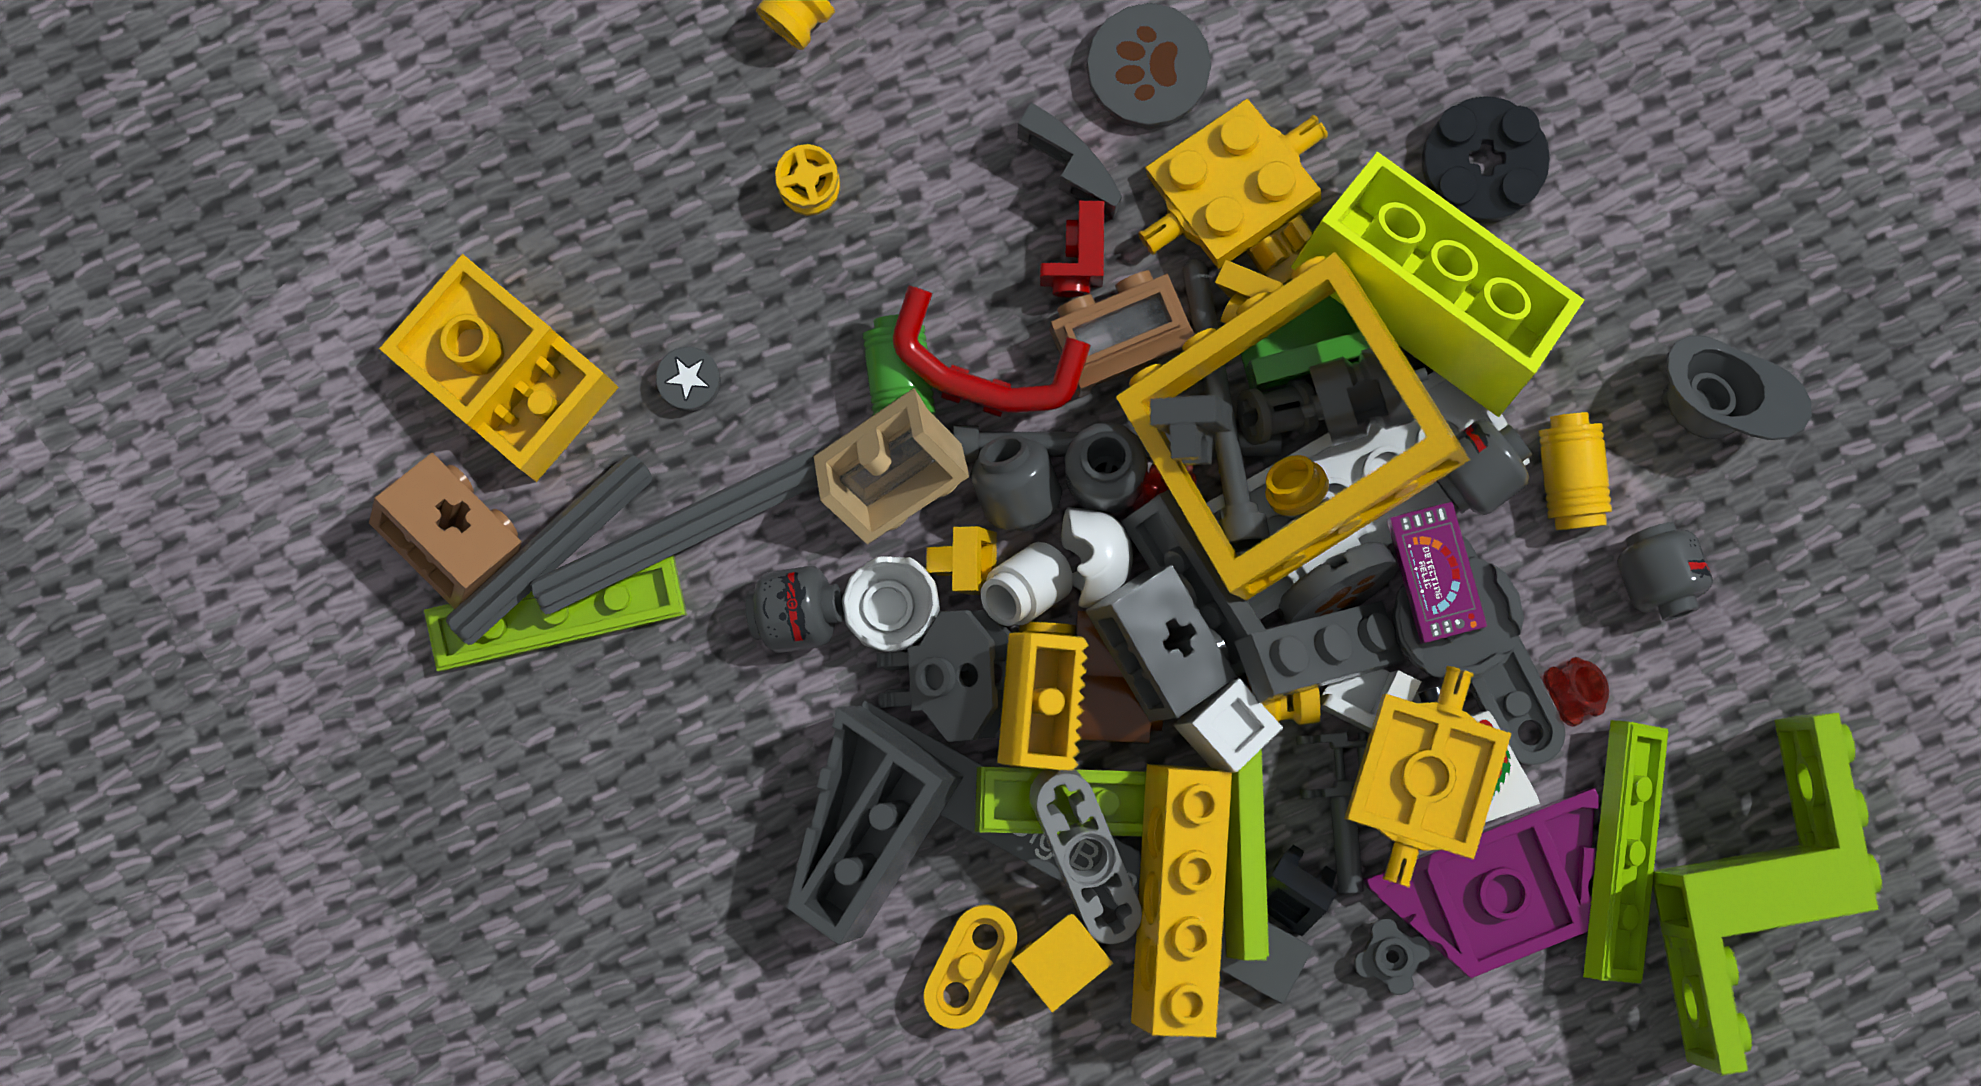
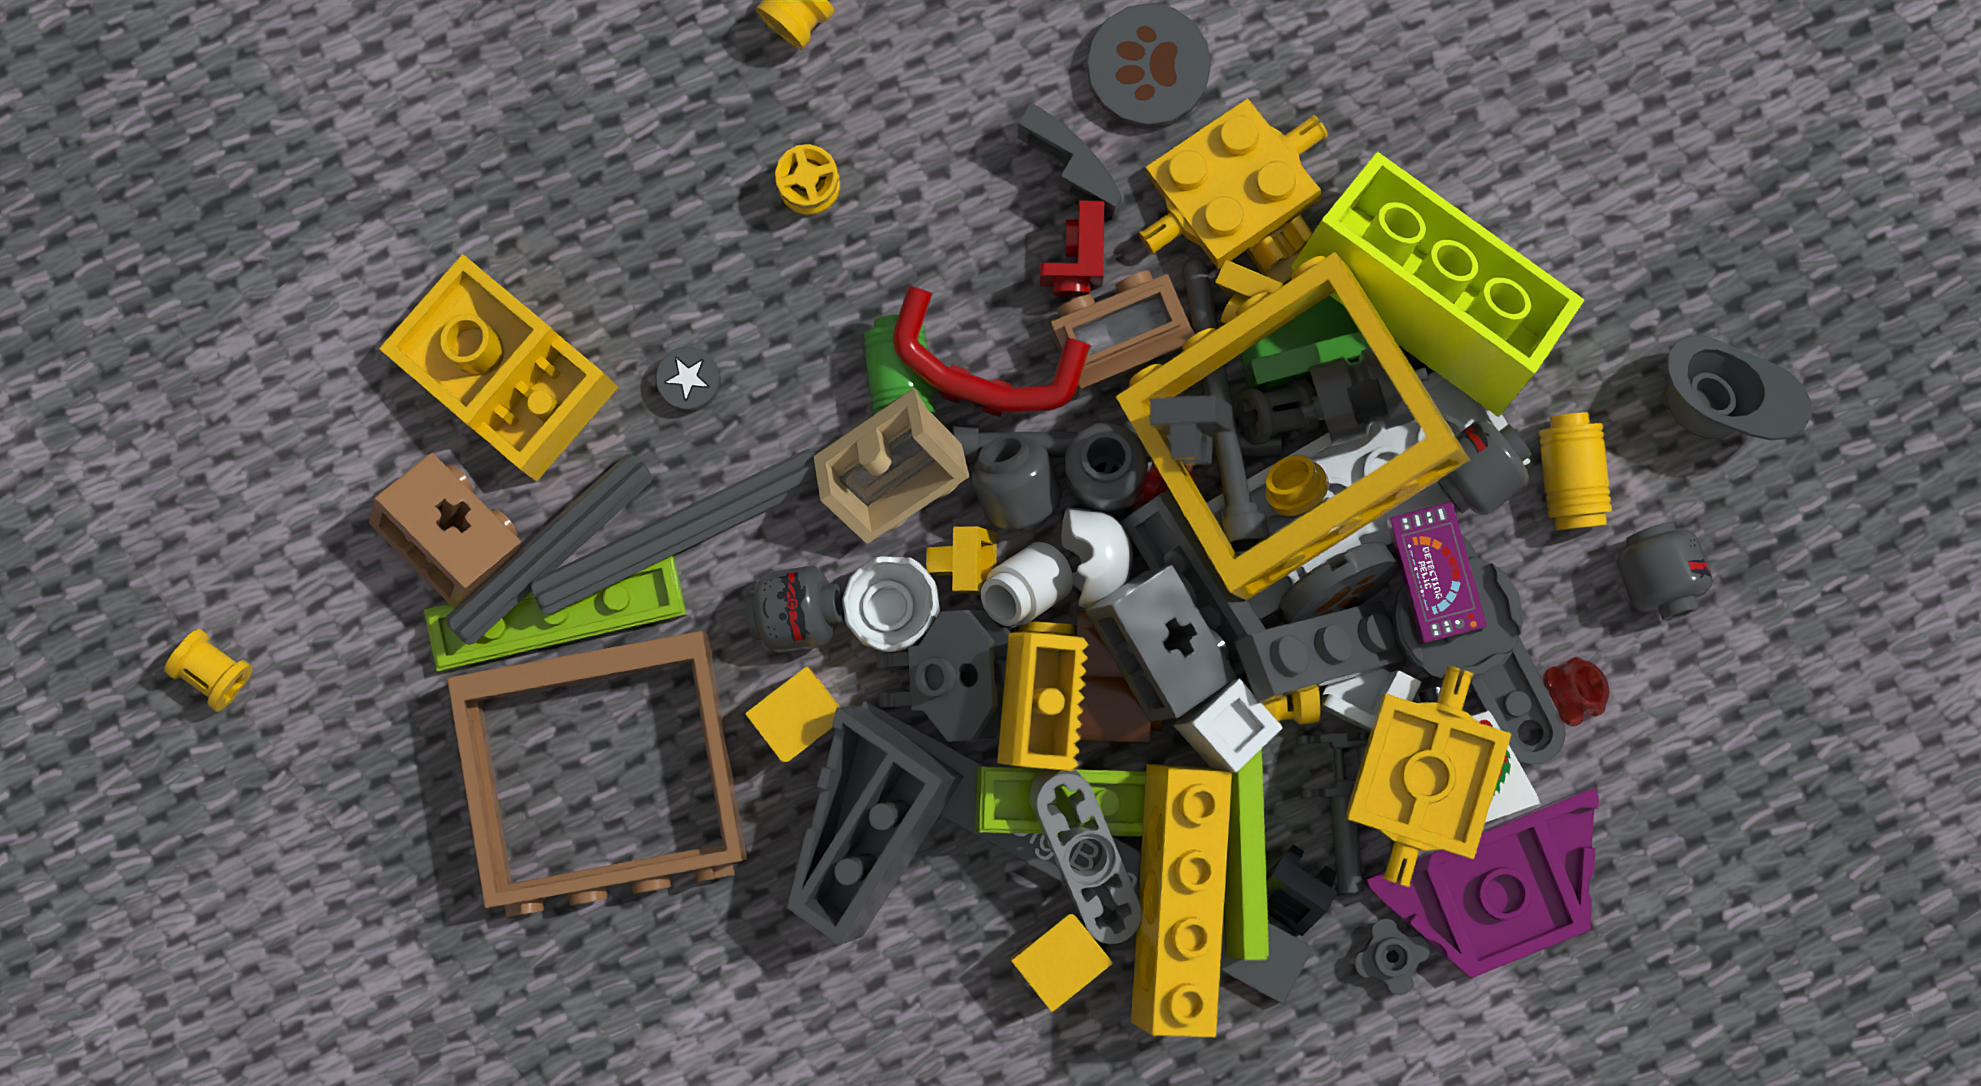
(208, 669): none -> yellow bush
(590, 885): none -> medium nougat window
(795, 715): none -> yellow panel
(970, 965): yellow plate -> none
(1461, 133): black plate -> none
(1626, 852): lime tile -> none
(1766, 889): lime bracket -> none

